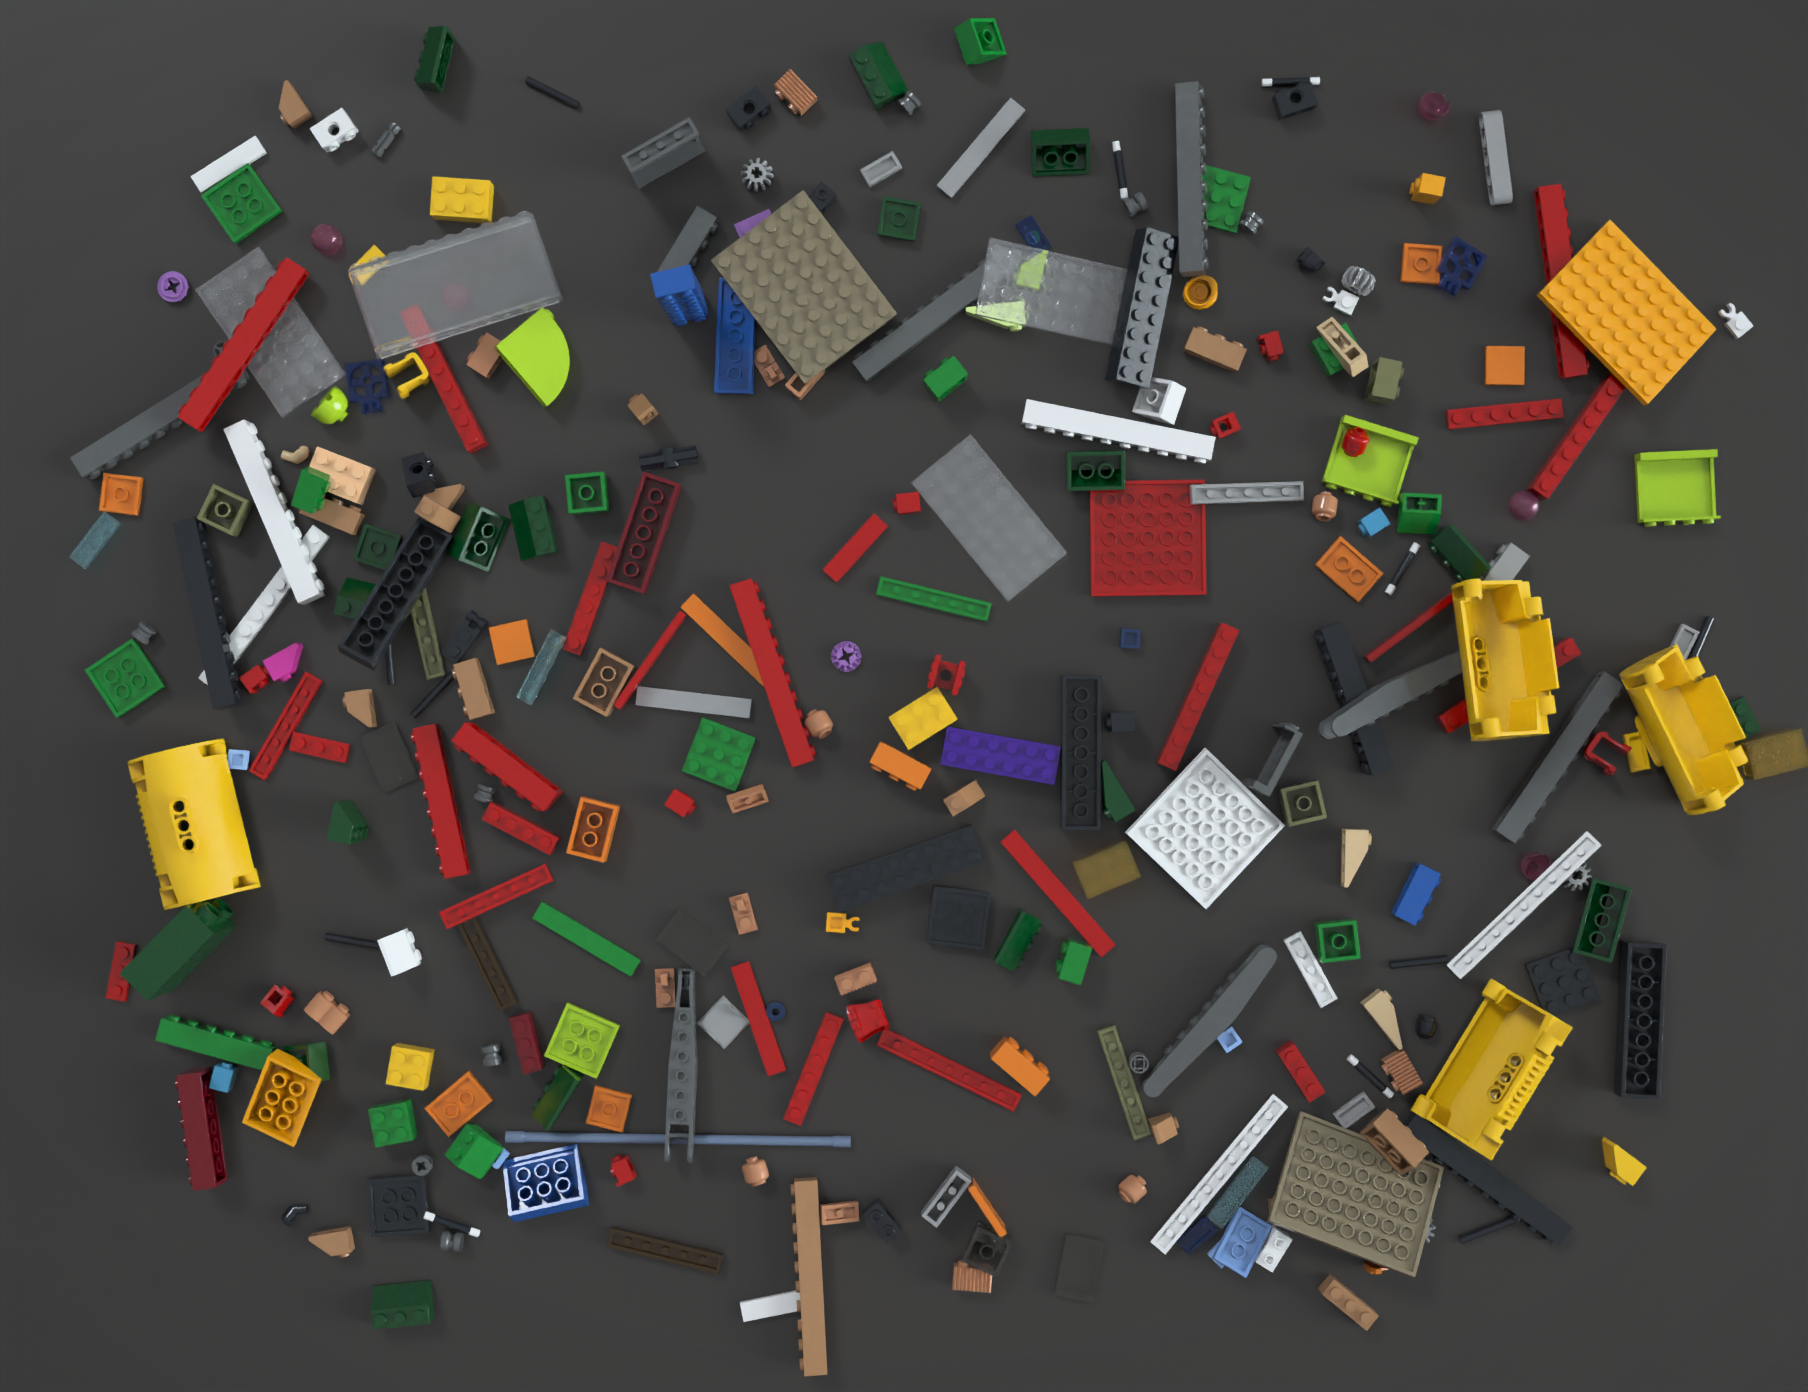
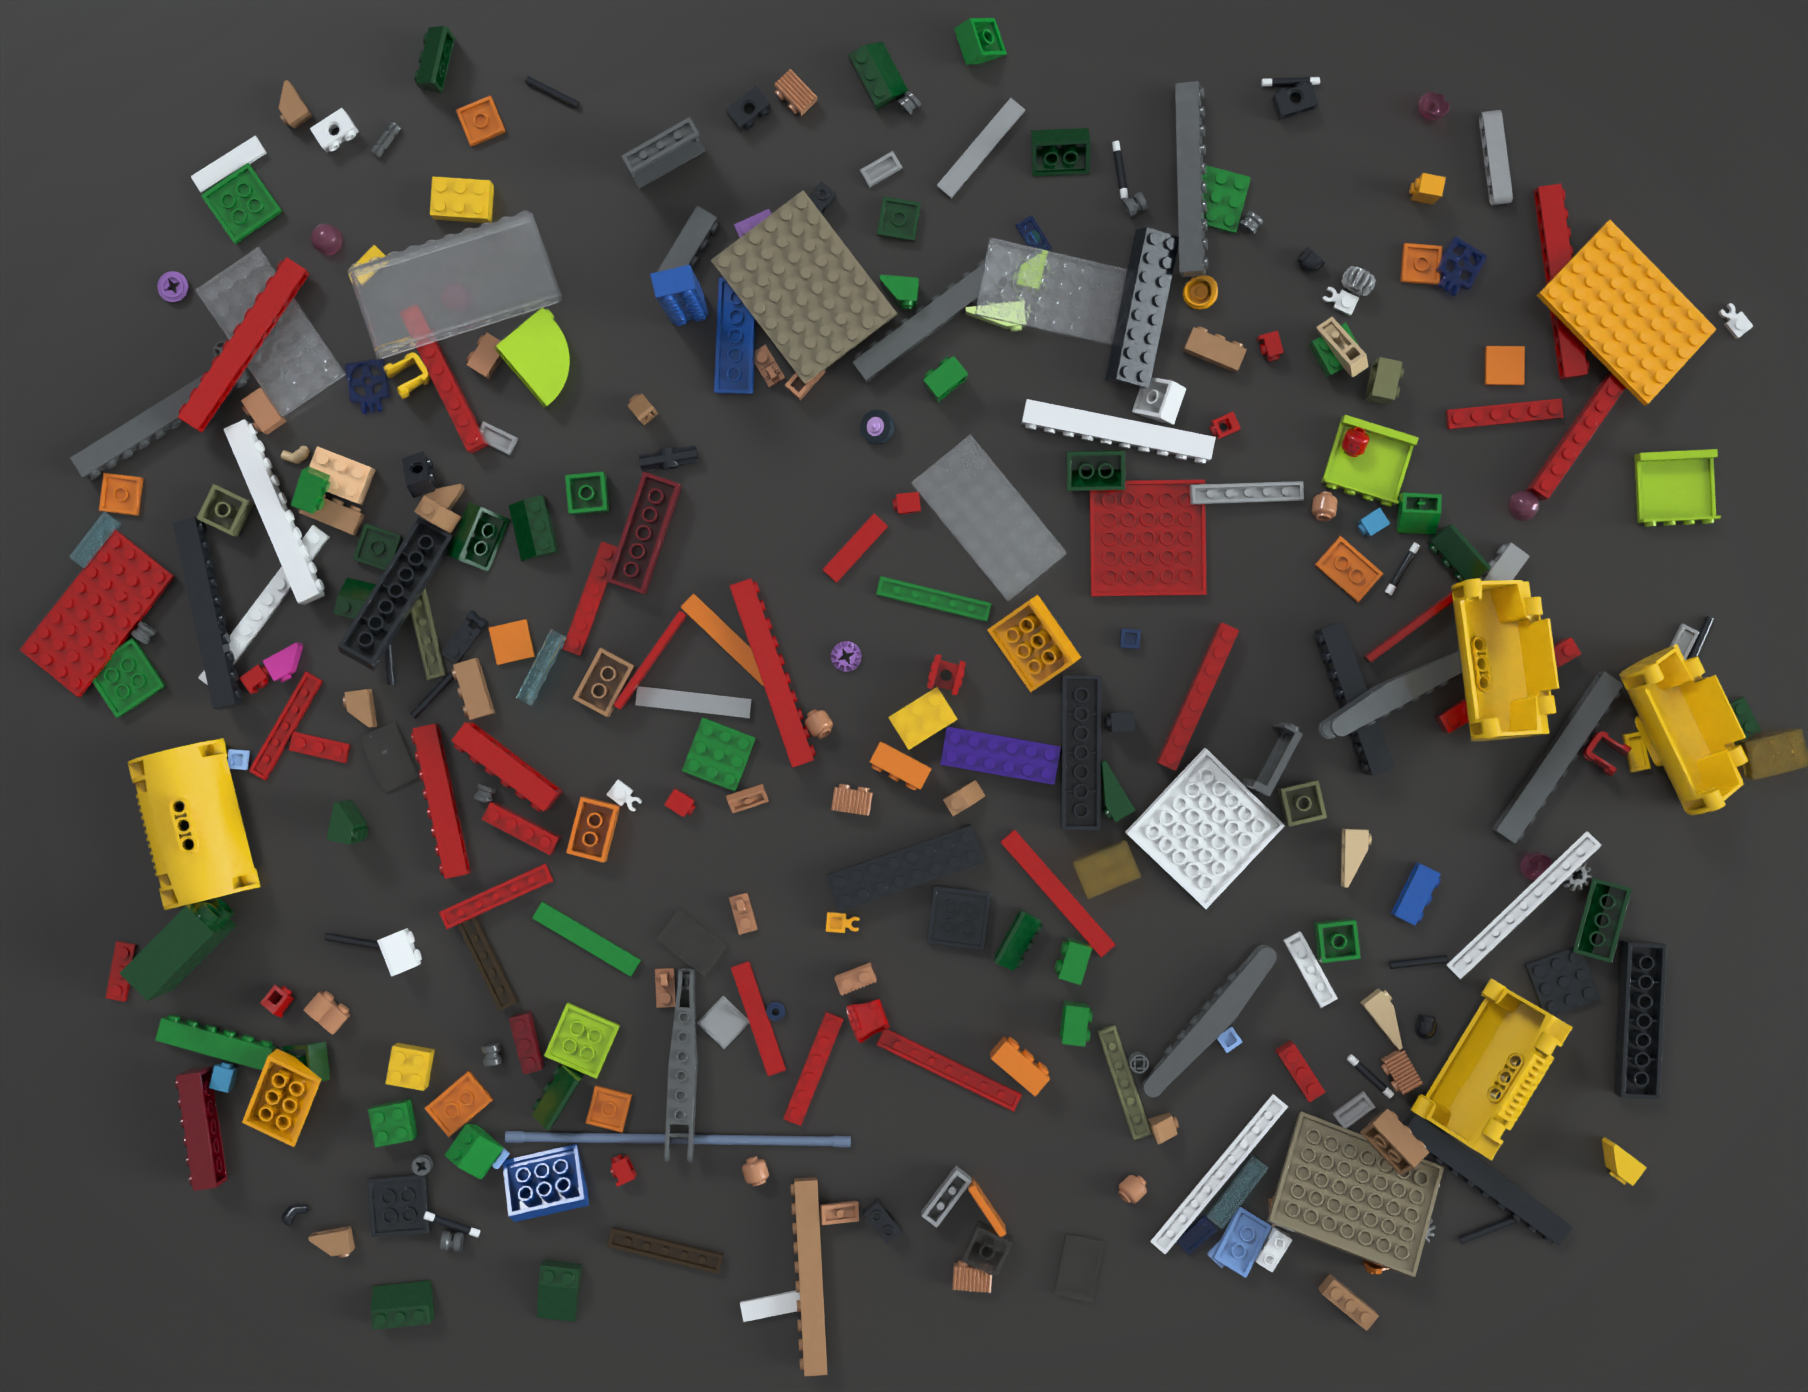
(97, 613): none -> red plate
(262, 411): none -> nougat brick
(331, 407): lime cylinder -> none
(480, 121): none -> orange tile
(498, 439): none -> light grey tile
(558, 1290): none -> dark green slope
(622, 793): none -> white plate
(755, 167): light grey gear -> none
(852, 800): none -> nougat brick
(877, 426): none -> black wheel
(901, 290): none -> green slope
(1034, 643): none -> light orange slope
(1075, 1023): none -> green brick

